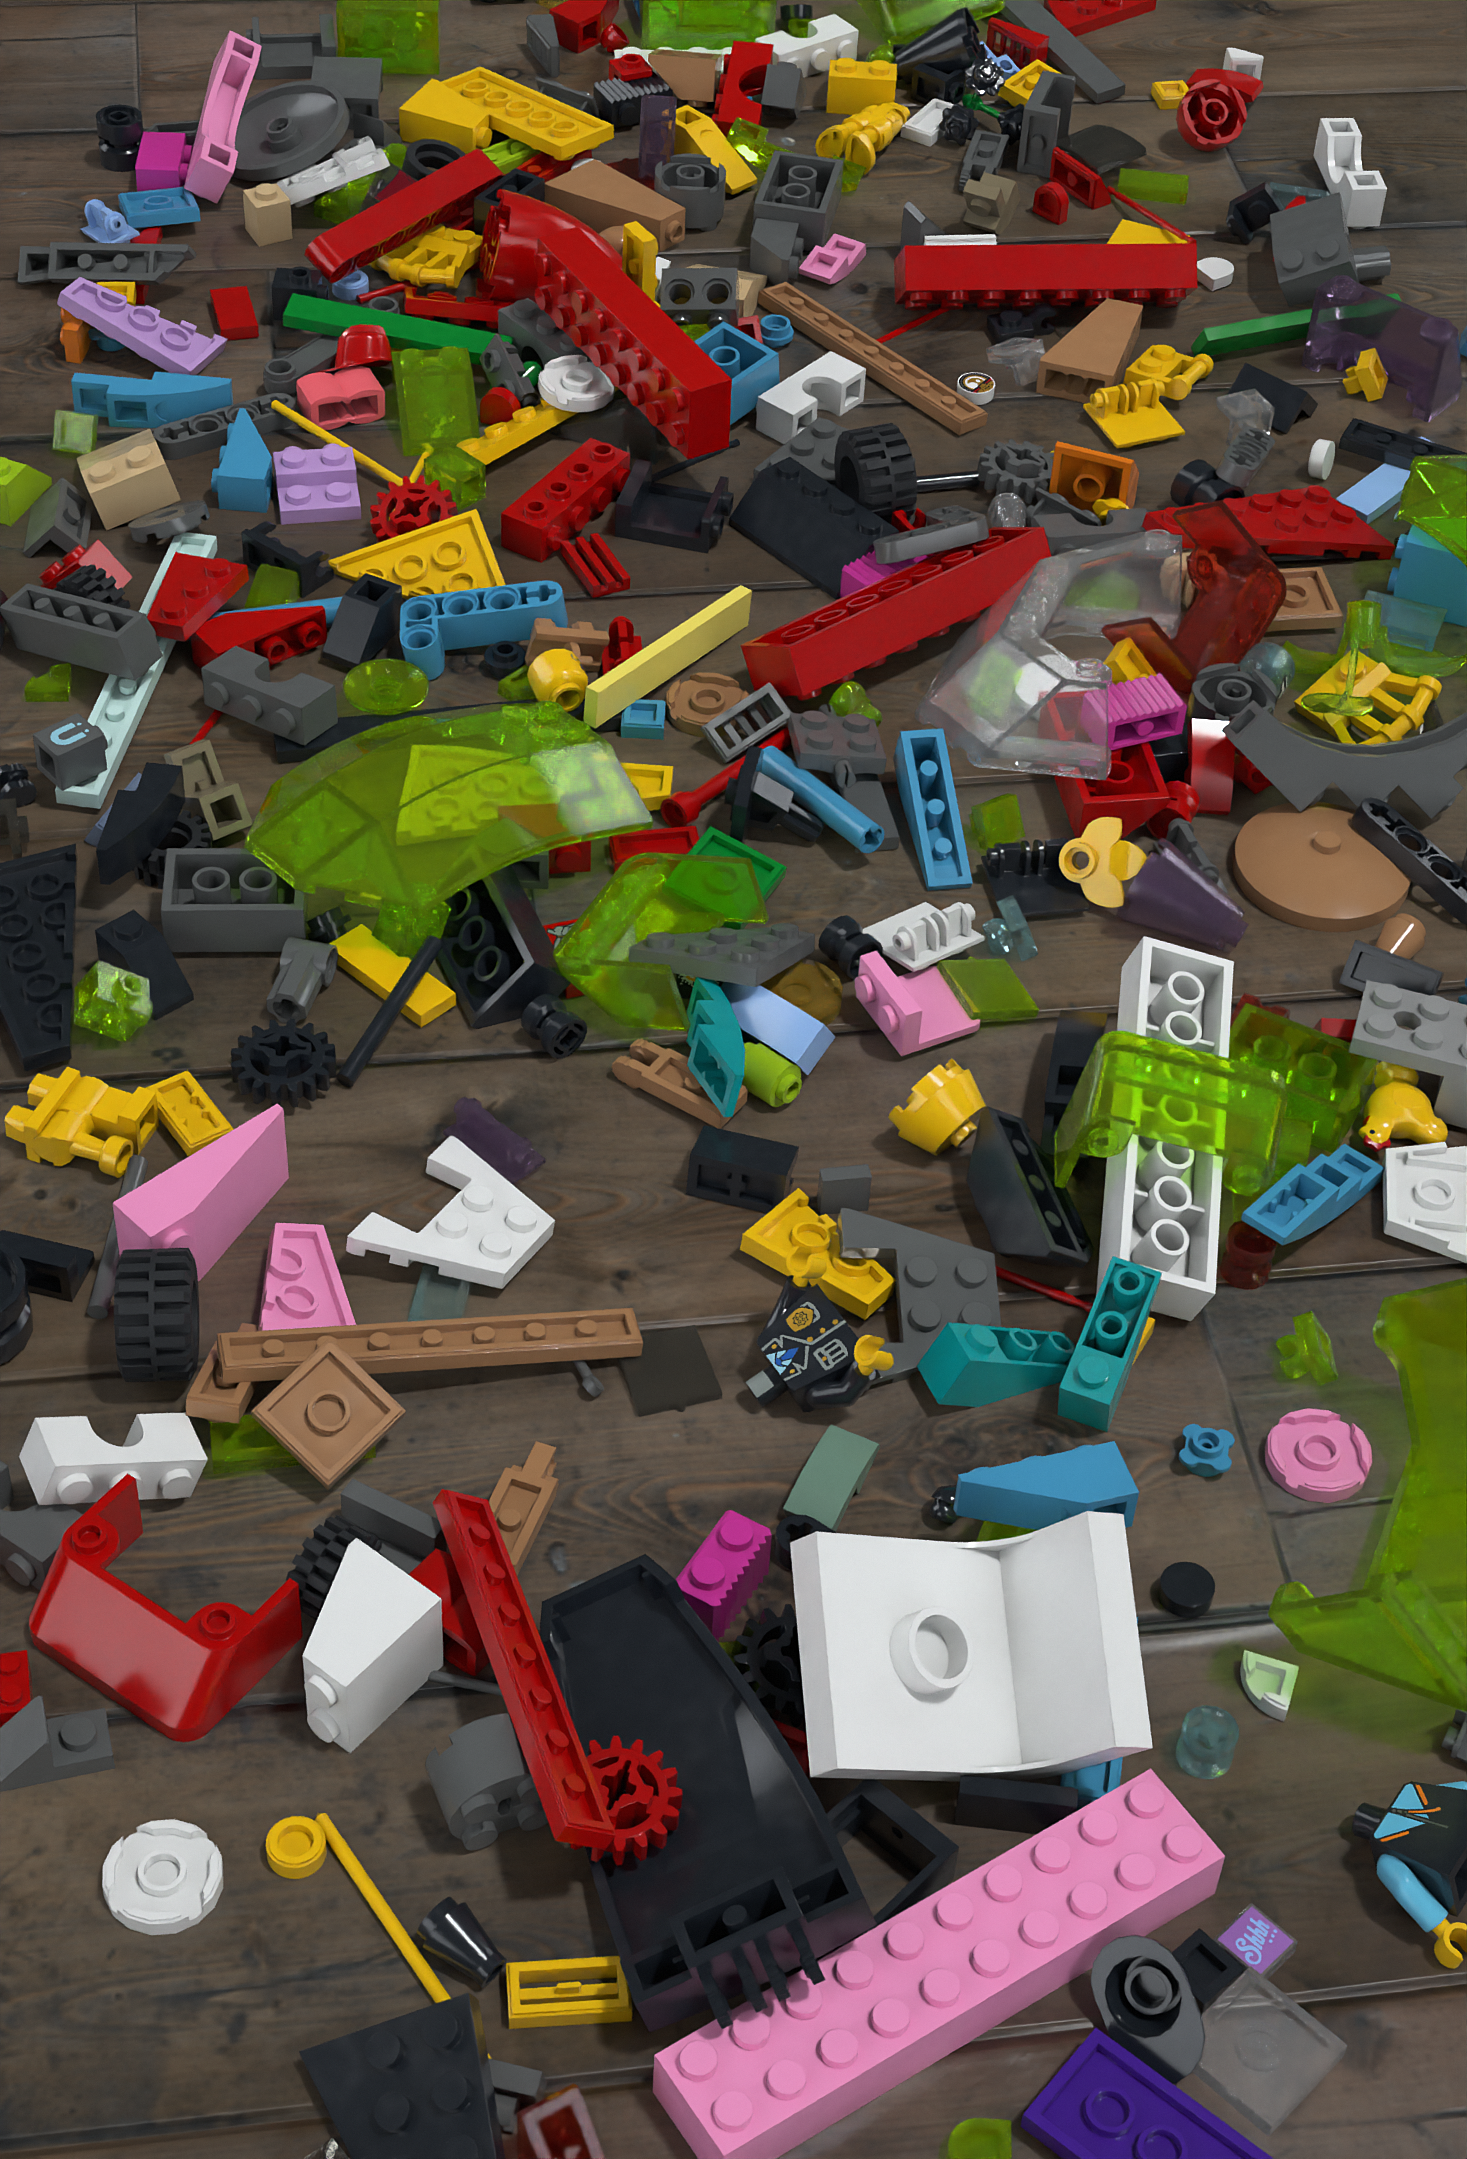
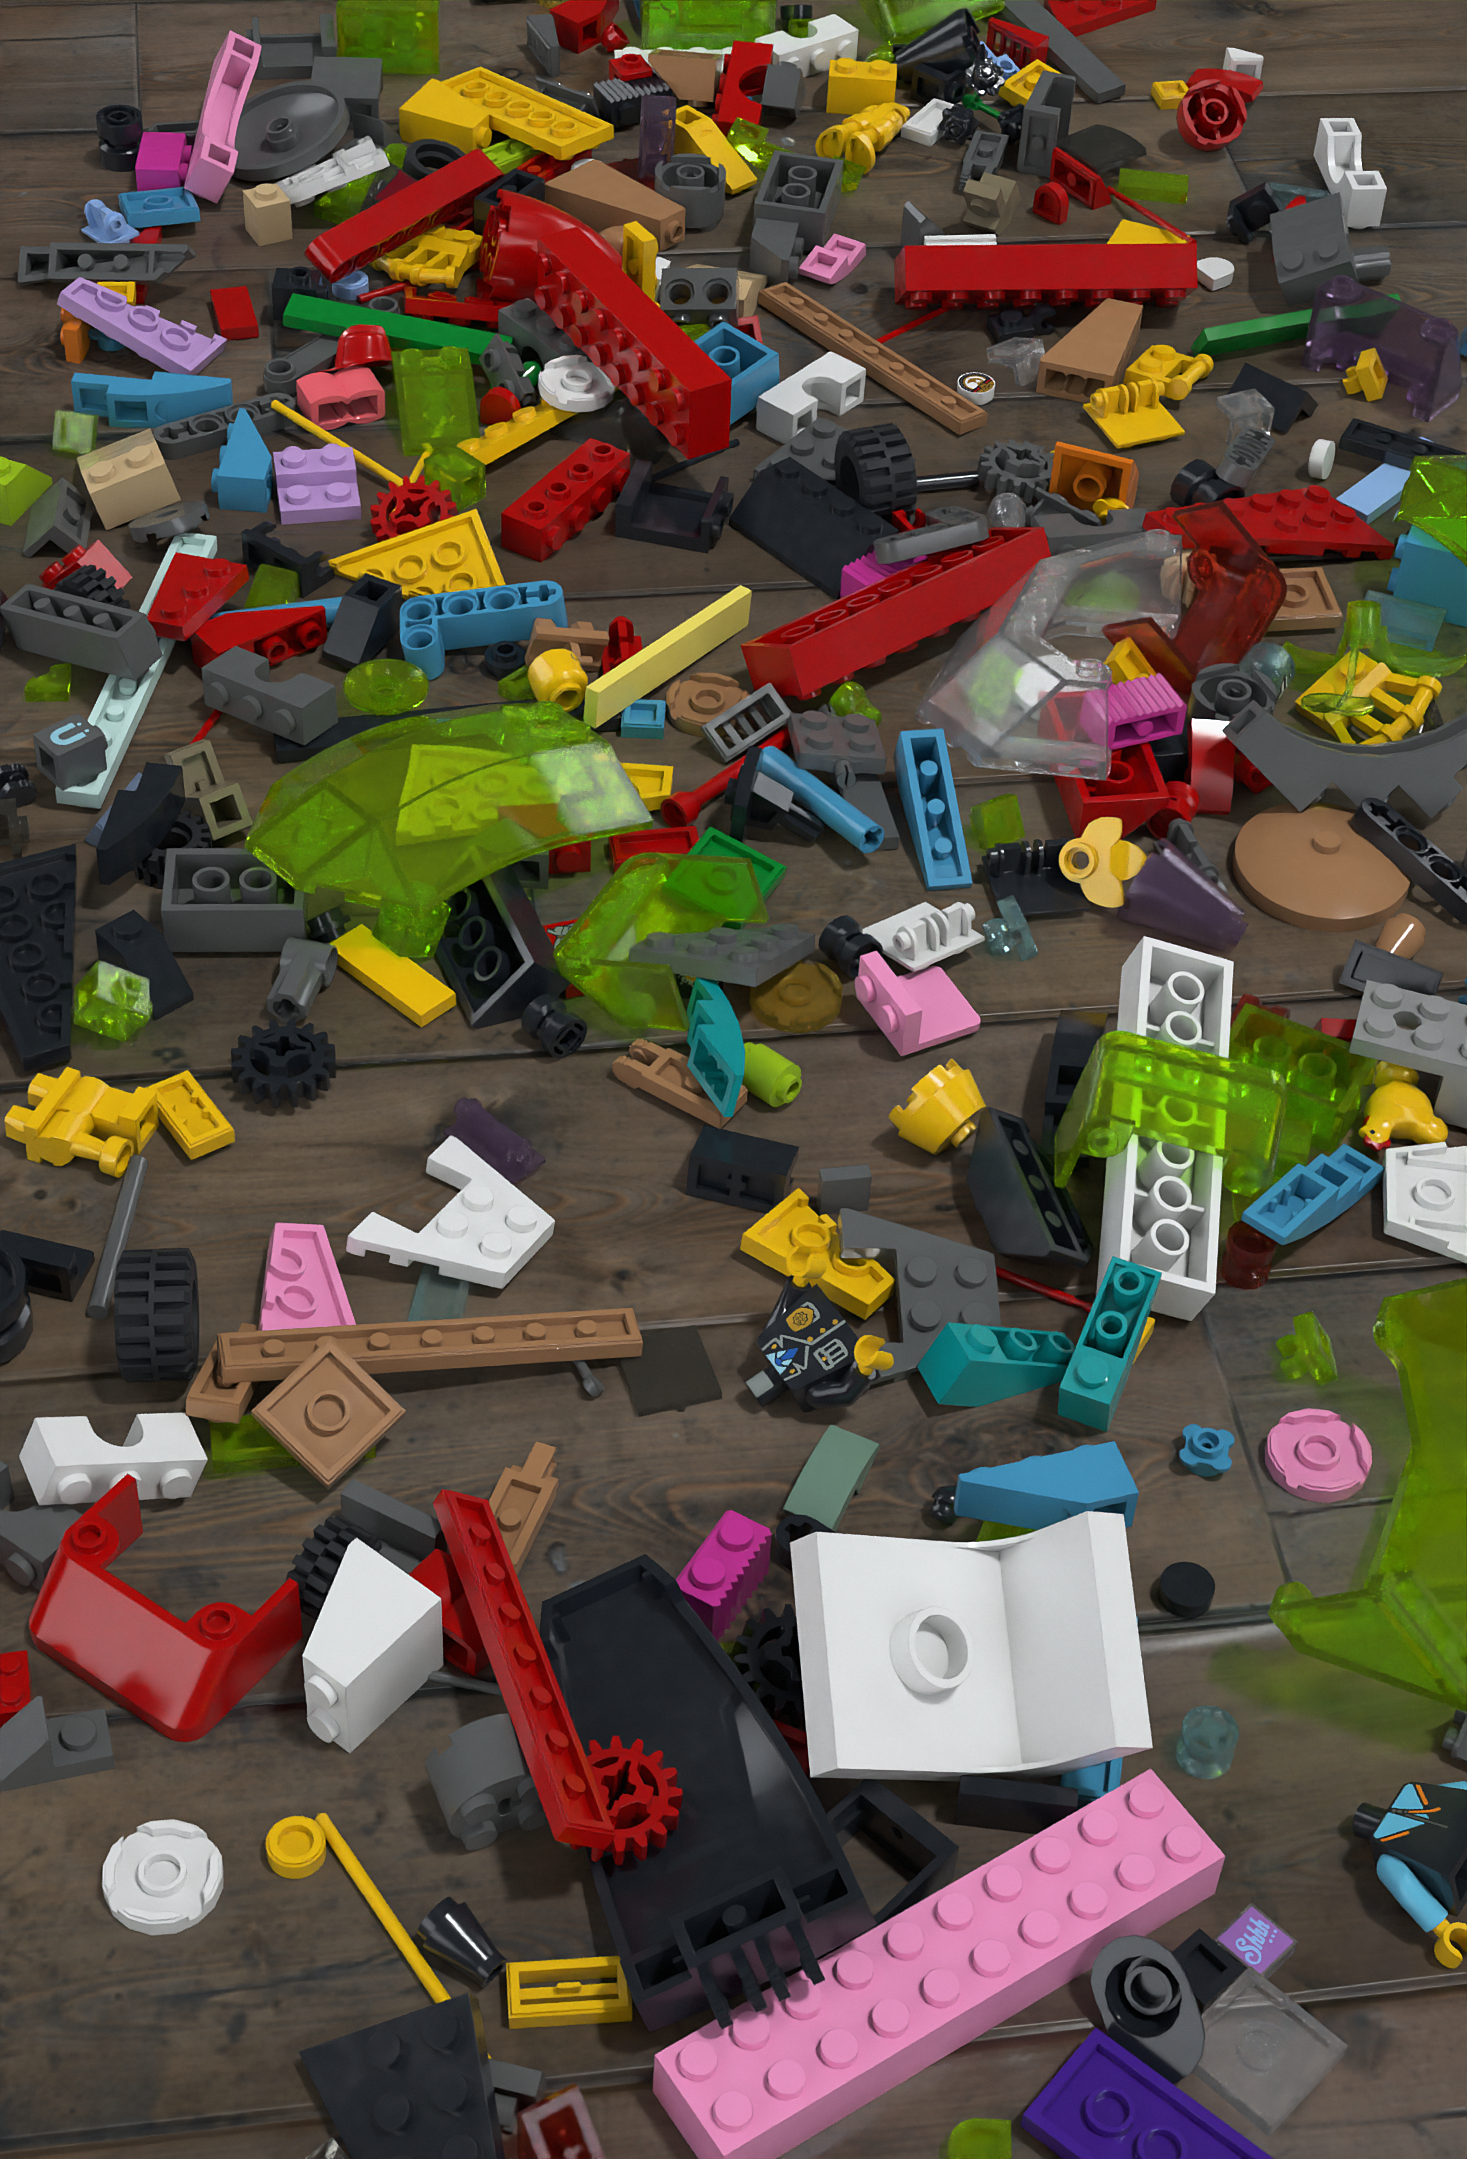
(209, 1194): bright pink slope -> none
(389, 1011): black bar -> none
(602, 564): red tile -> none
(776, 330): dark azure plate -> none
(778, 1024): light blue slope -> none
(987, 989): clear neon green piece -> none
(1268, 1683): tile -> none

